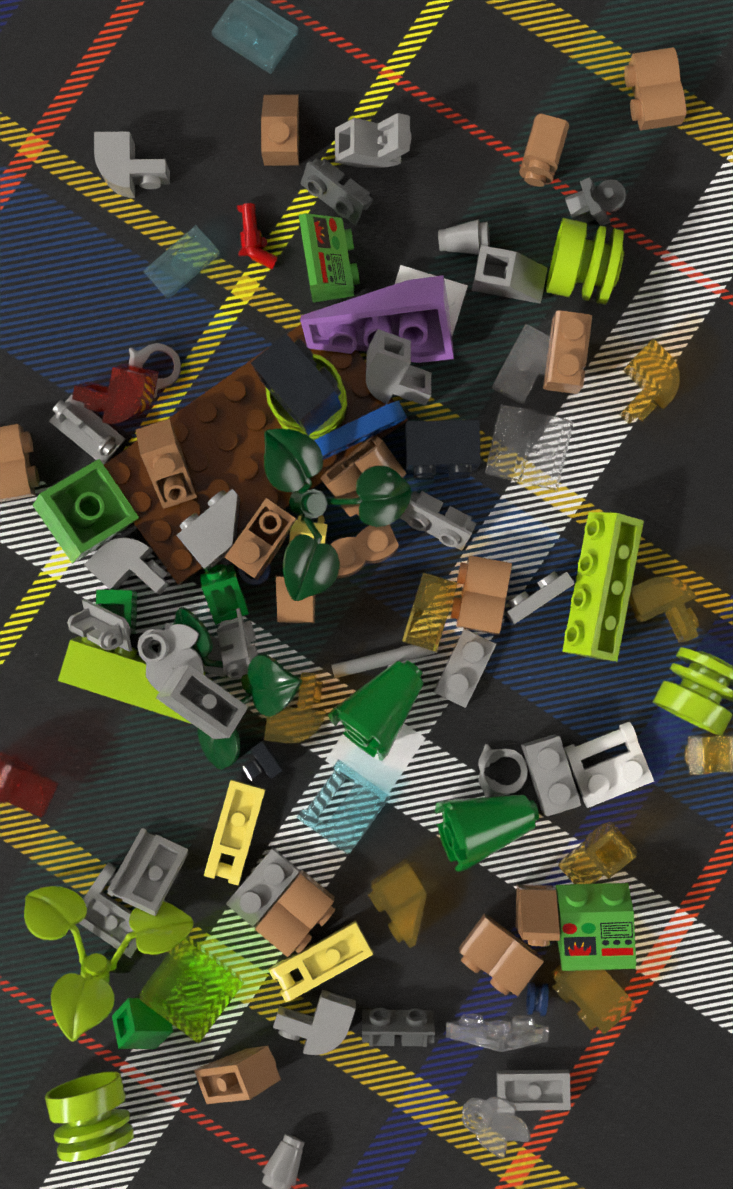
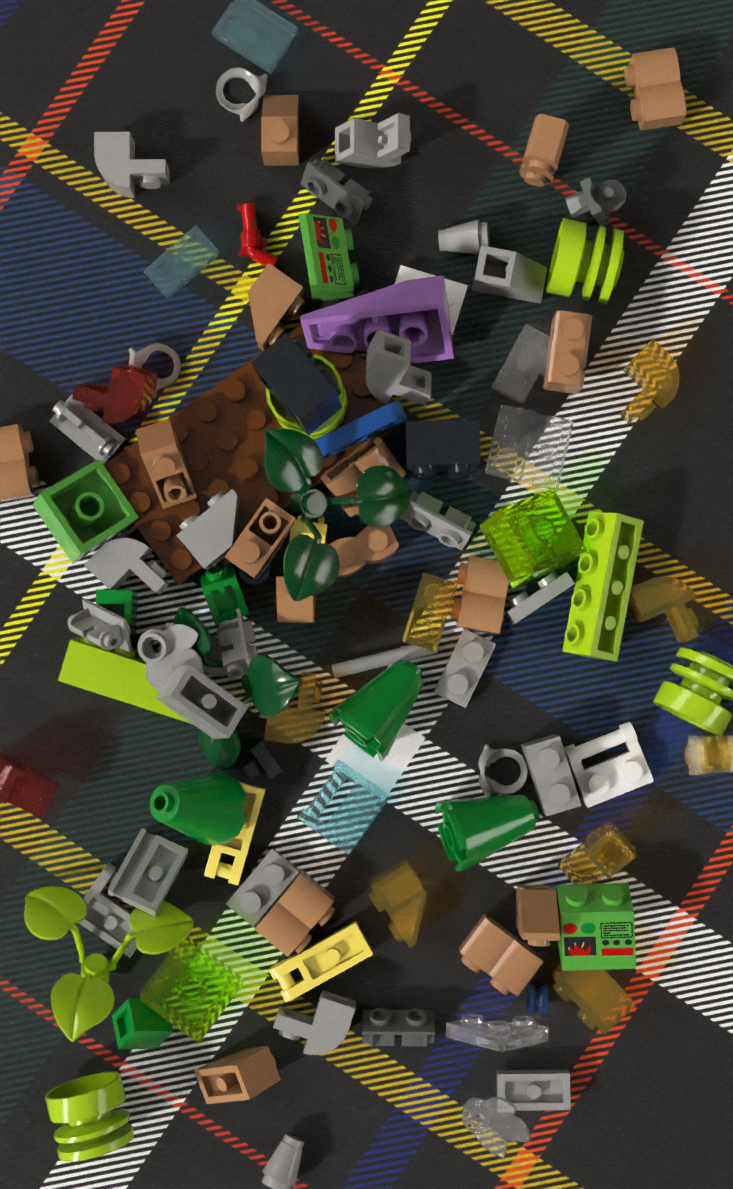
(202, 807): none -> green cone
(257, 83): none -> light grey piece
(272, 302): none -> medium nougat slope
(532, 537): none -> clear neon green brick

